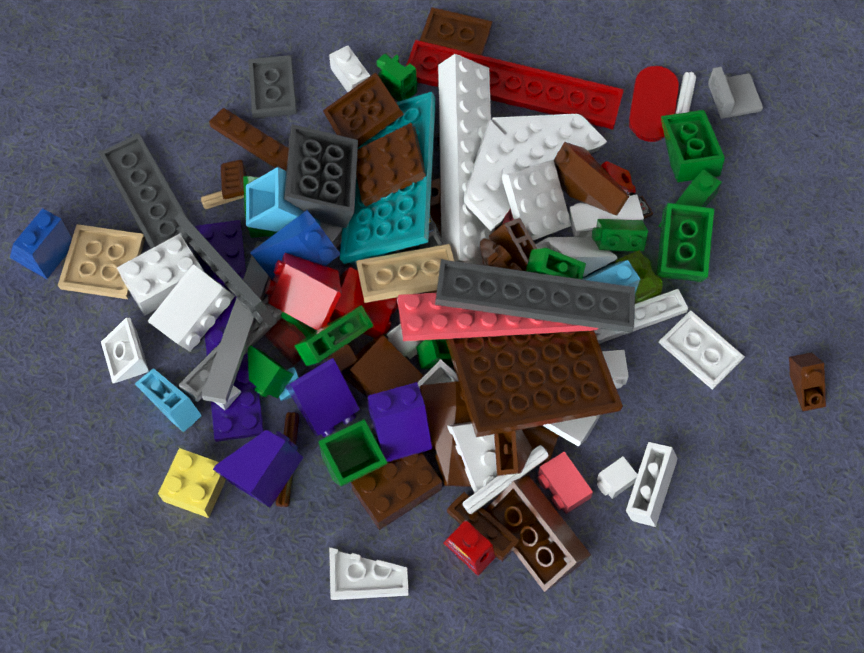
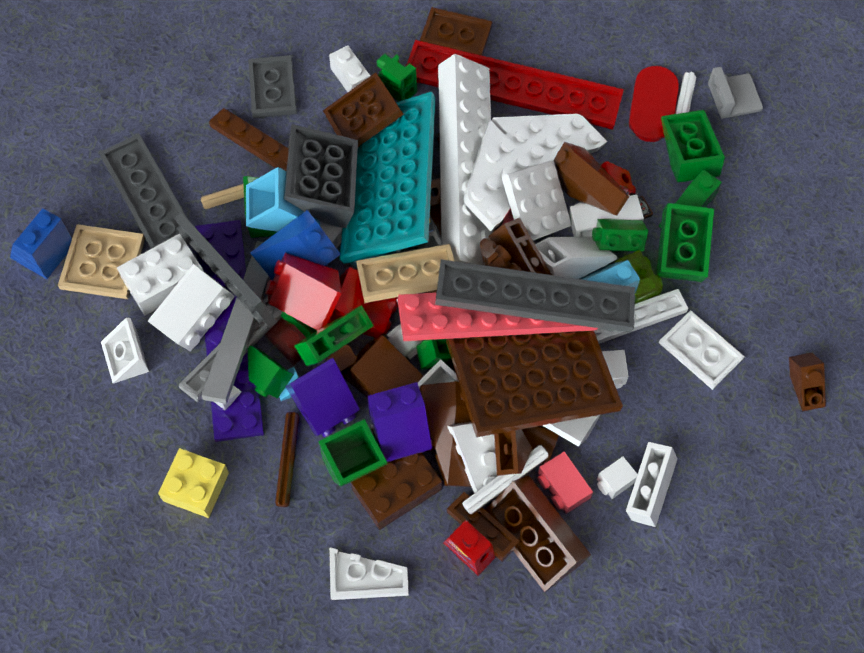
(169, 399): medium azure slope -> none
(232, 179): reddish brown slope -> none
(261, 466): dark purple slope -> none
(389, 164): reddish brown plate -> none
(554, 263): green slope -> none

